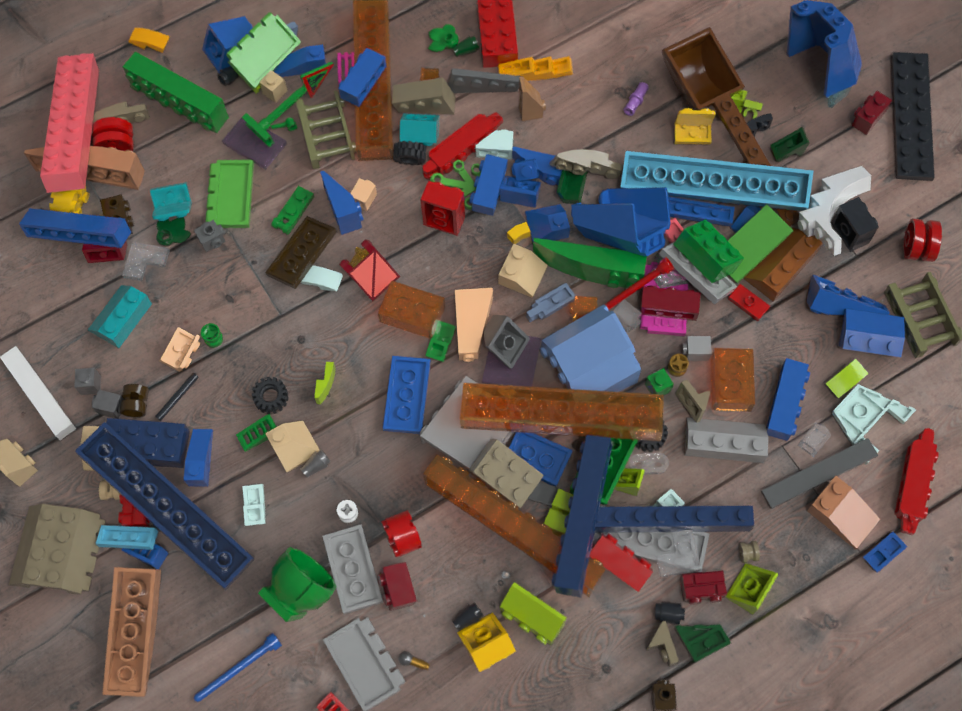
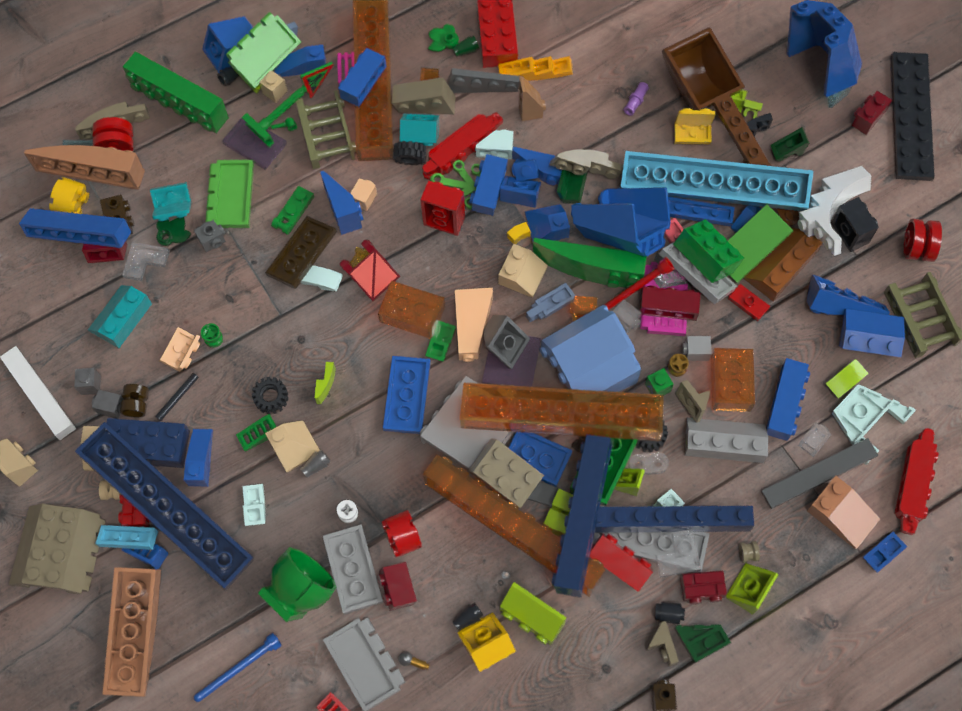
(70, 123): coral brick -> none
(144, 37): light orange slope -> none

